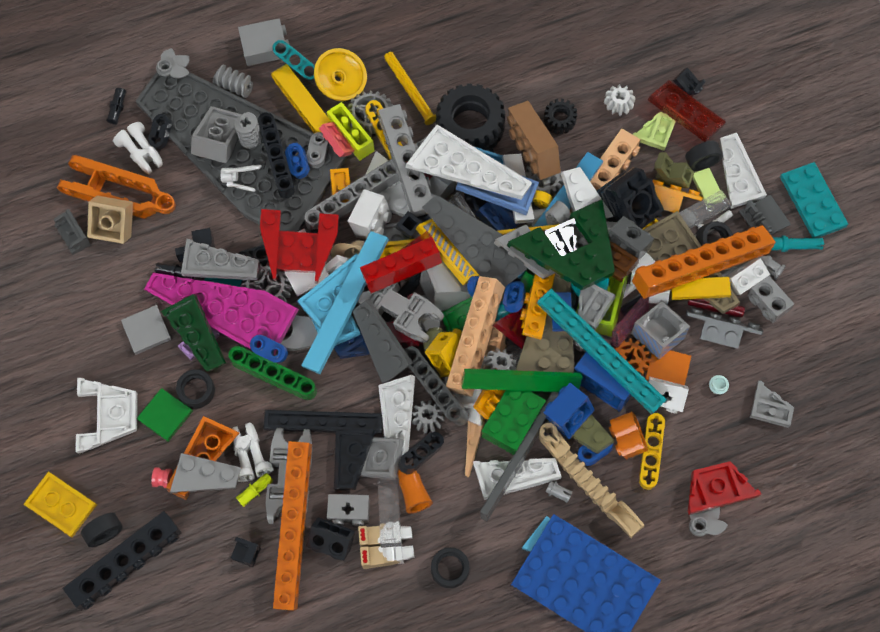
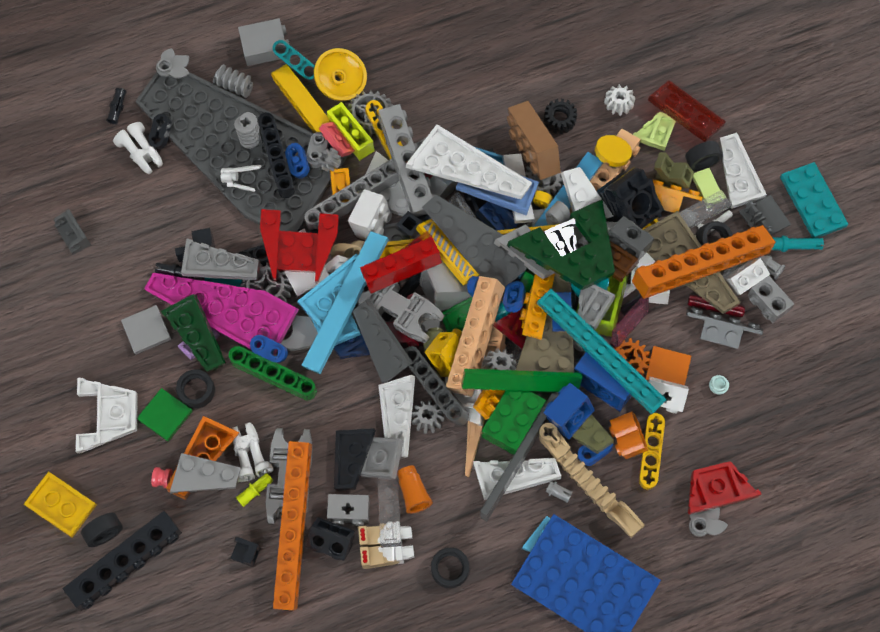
(101, 172): orange piece -> none
(110, 219): tan brick -> none
(215, 135): light grey slope -> none
(321, 421): black tile -> none
(329, 159): none -> light grey gear
(410, 88): yellow axle -> none
(420, 460): black beam -> none
(473, 99): black tyre -> none
(613, 150): none -> yellow tile
(660, 330): light grey container -> none
(688, 82): black bracket -> none
(703, 288): yellow tile -> none
(770, 407): light grey wing -> none

